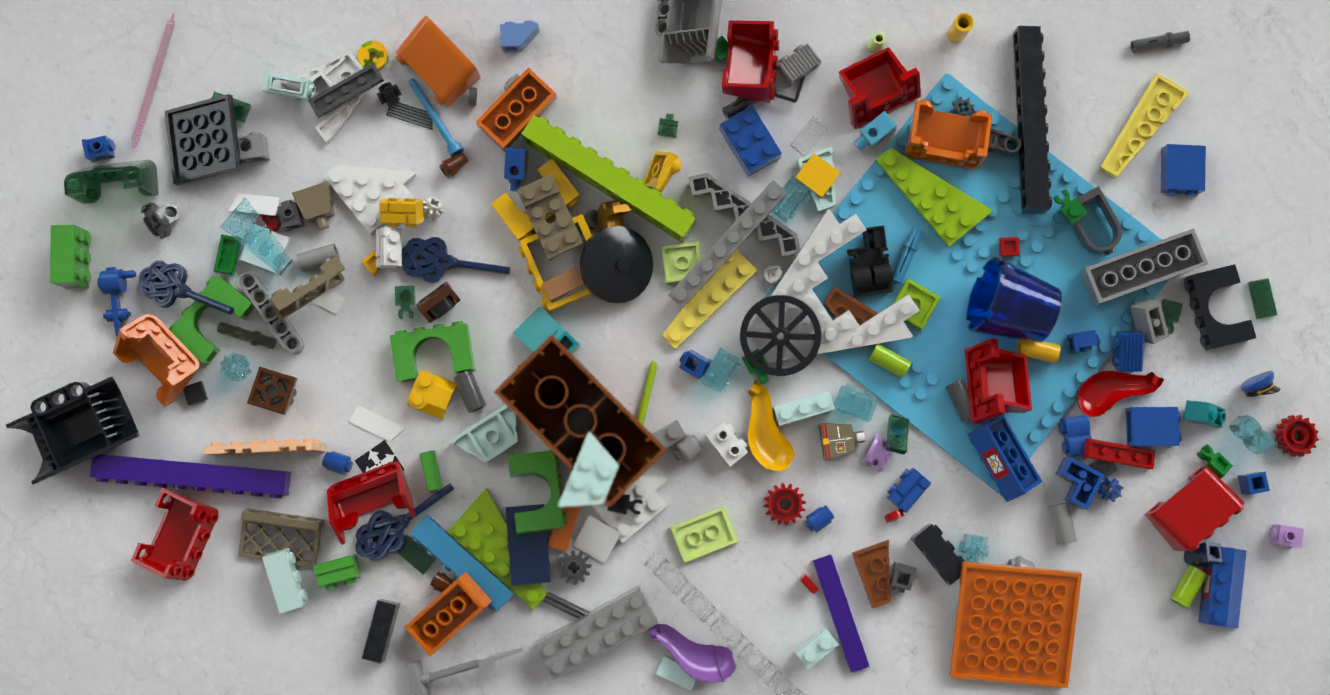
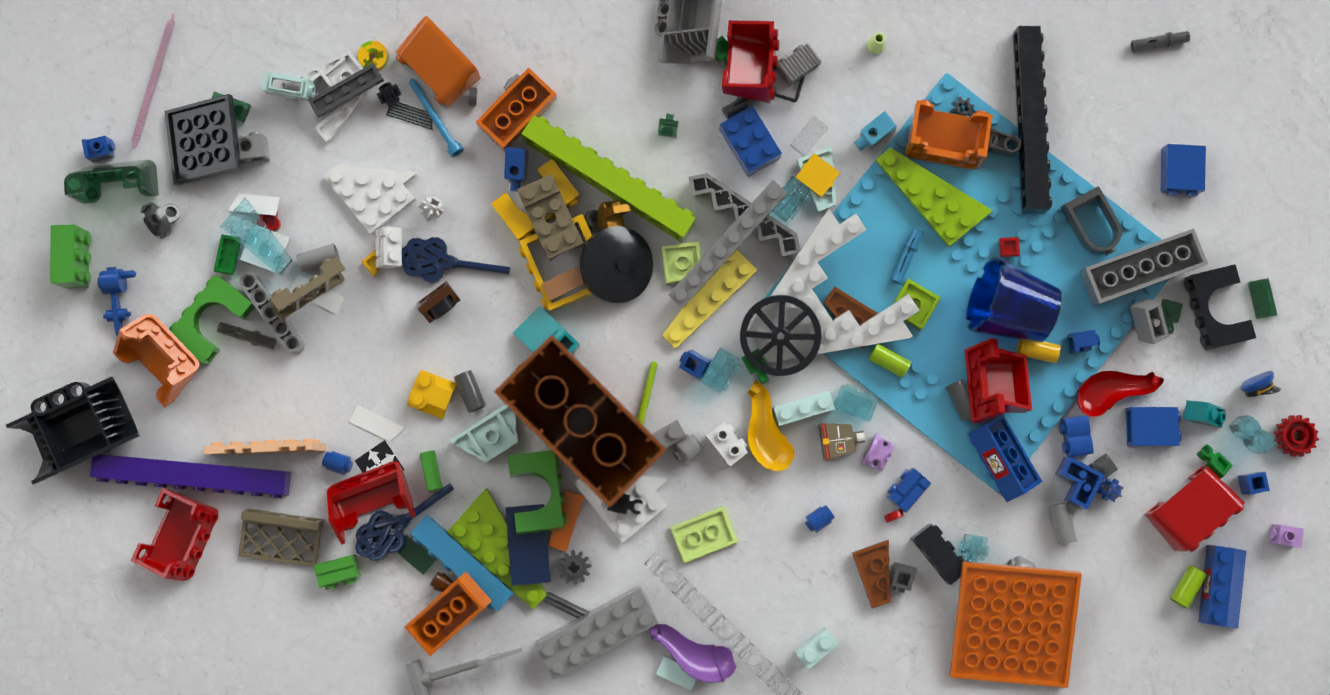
(166, 290): dark blue piece -> none
(195, 393): black tile -> none
(241, 367): clear light blue brick -> none
(274, 391): reddish brown piece -> none
(285, 580): light aqua brick -> none
(293, 221): dark grey brick -> none
(316, 204): dark tan torso -> none
(381, 630): black brick -> none
(401, 211): yellow brick -> none
(405, 298): clear green plate -> none
(406, 344): bright green arch -> none
(452, 165): reddish brown cone -> none
(517, 36): medium blue slope -> none
(590, 475): light aqua wing -> none
(596, 539): white sticker -> none
(661, 170): yellow slope -> none
(773, 274): white tile -> none
(774, 500): red gear -> none
(808, 583): red tile -> none
(840, 613): dark purple tile -> none
(870, 267): black plate -> none
(878, 86): red windscreen -> none
(897, 434): clear green plate -> none
(960, 27): yellow pin -> none
(1072, 209): green plate -> none
(1119, 453): red tile -> none
(1128, 351): blue brick -> none
(1149, 114): light yellow wing -> none
(1206, 553): dark blue leg -> none

